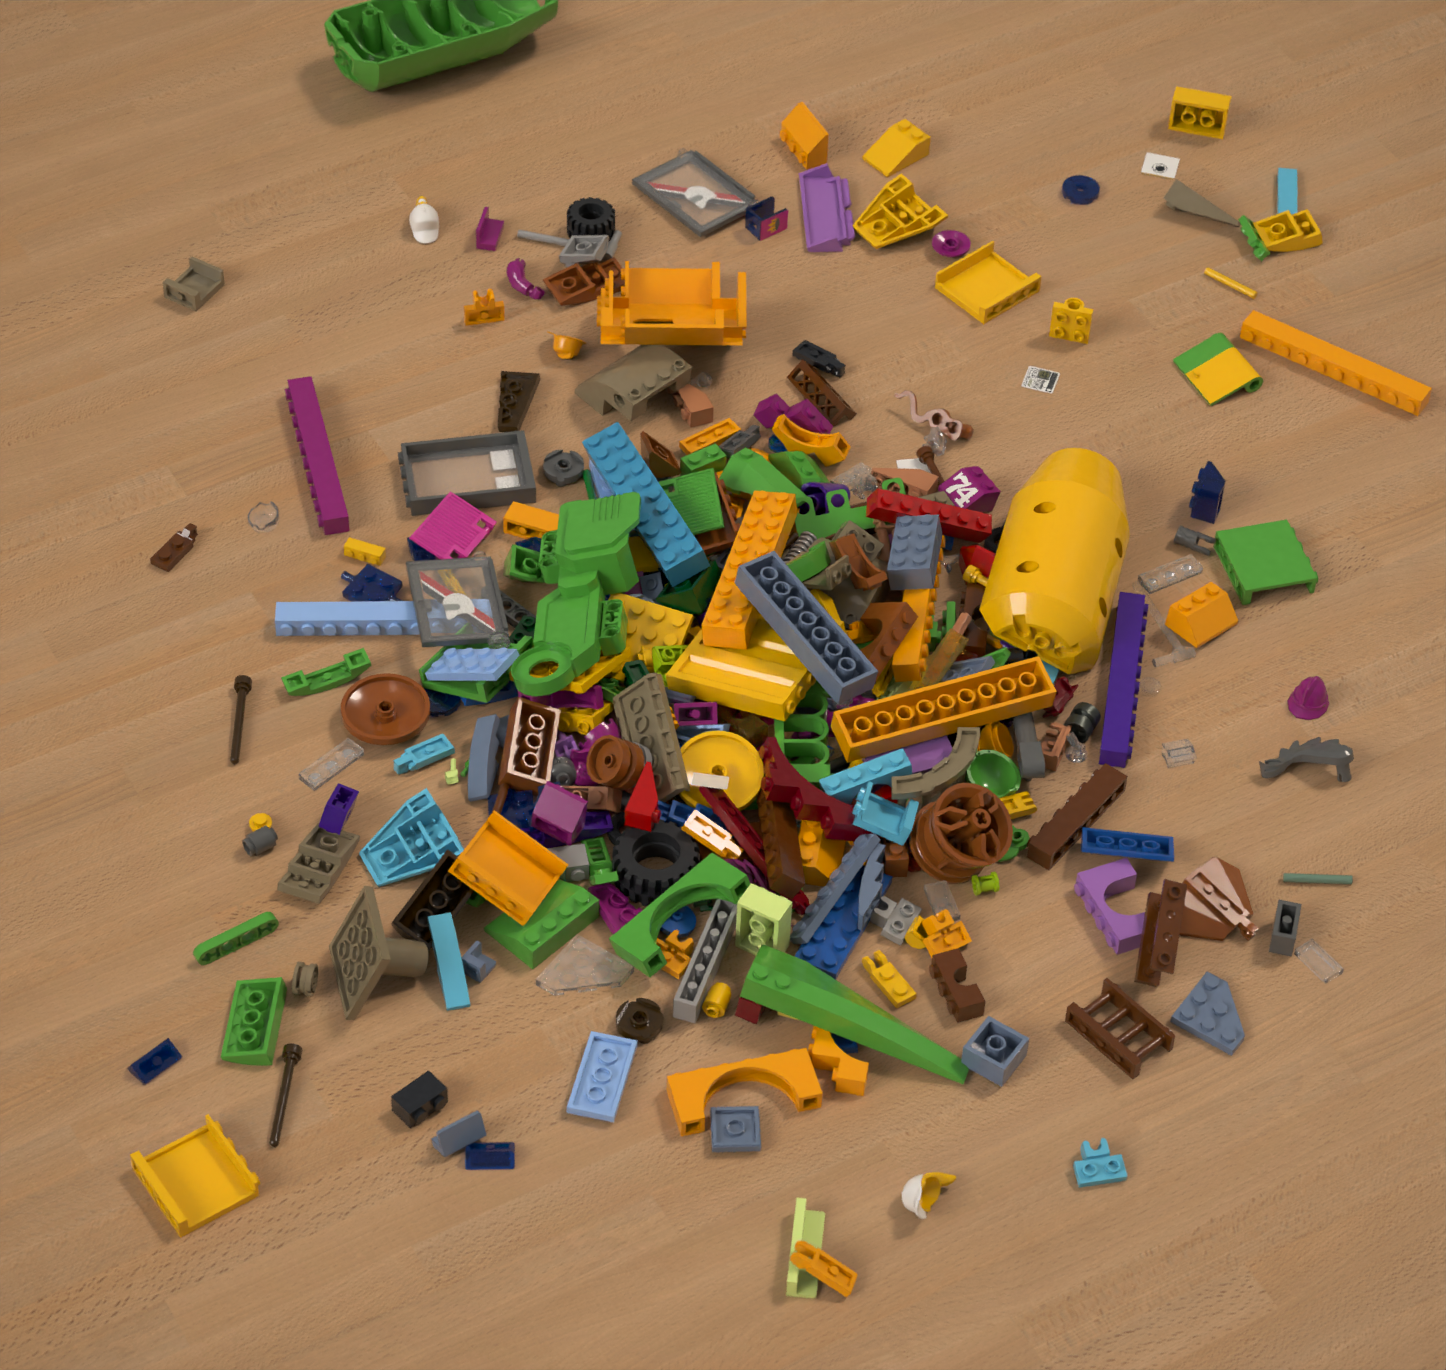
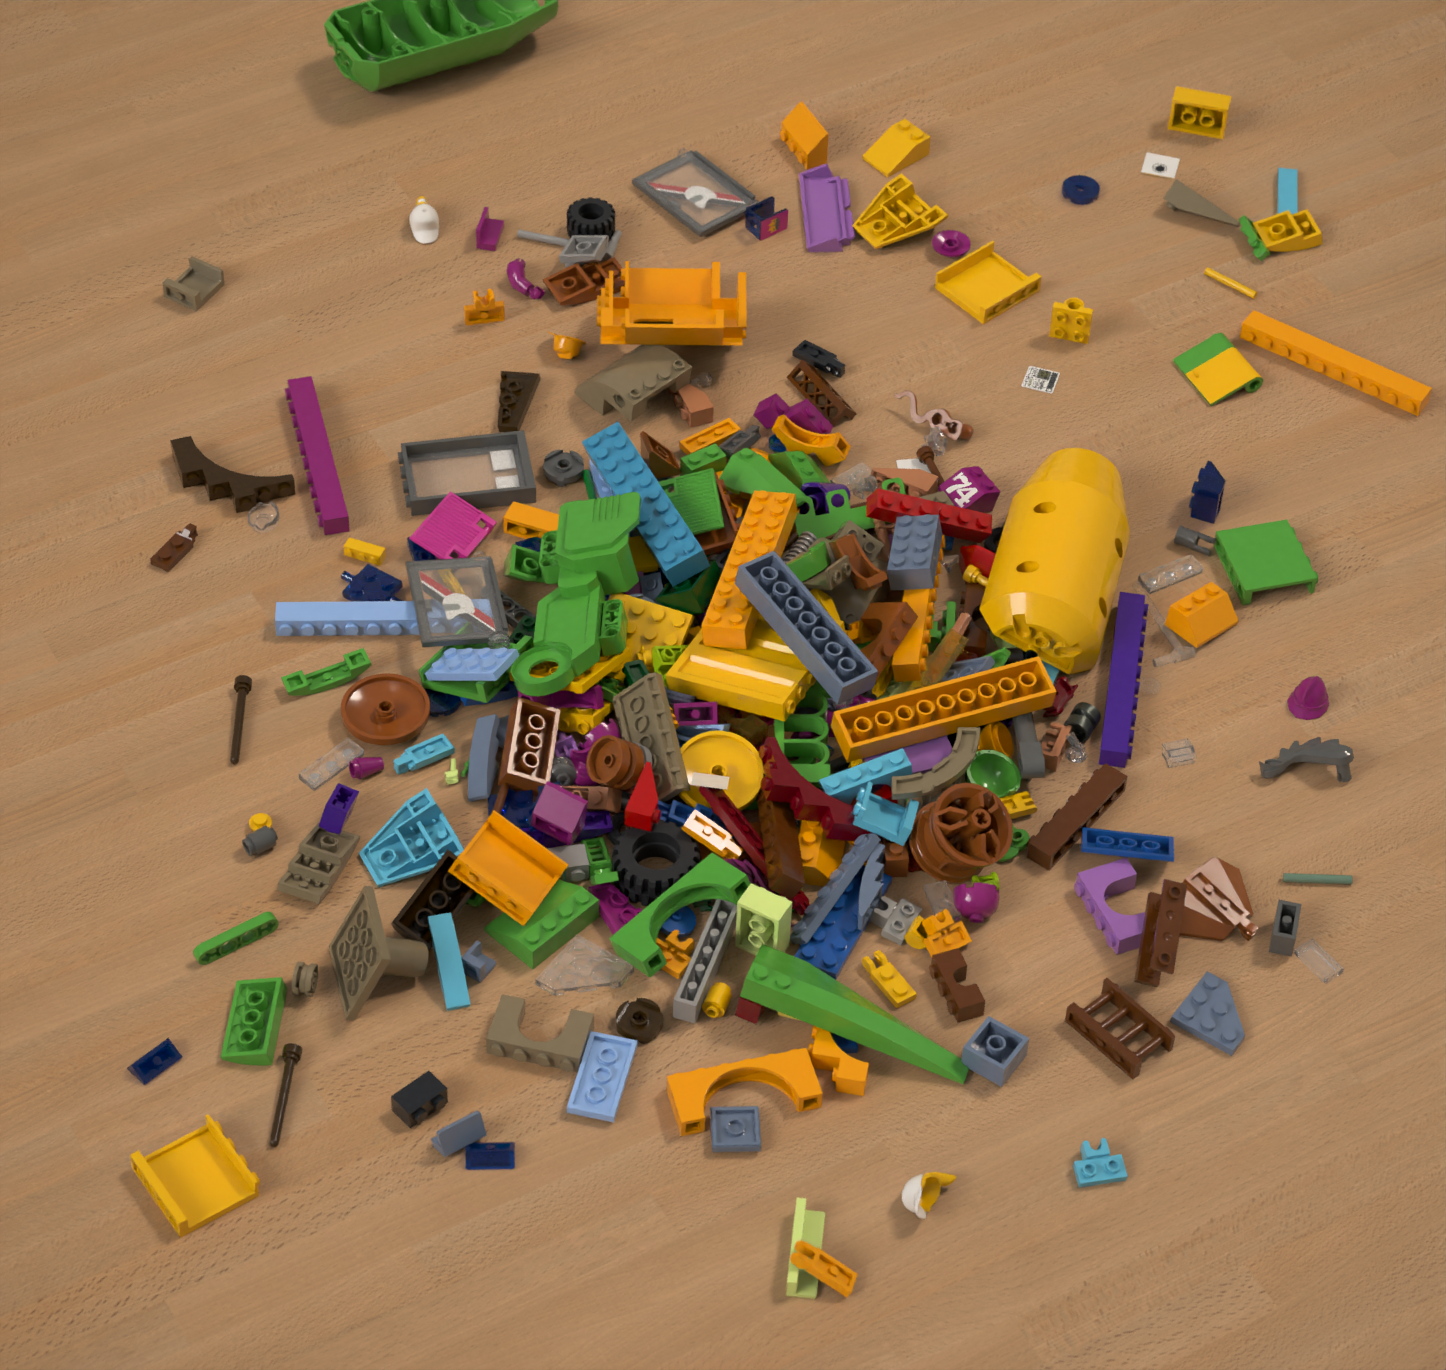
(220, 482): none -> dark brown arch
(365, 766): none -> magenta cone
(562, 1052): none -> dark tan arch
(976, 901): none -> magenta cylinder
(997, 643): light orange piece -> none

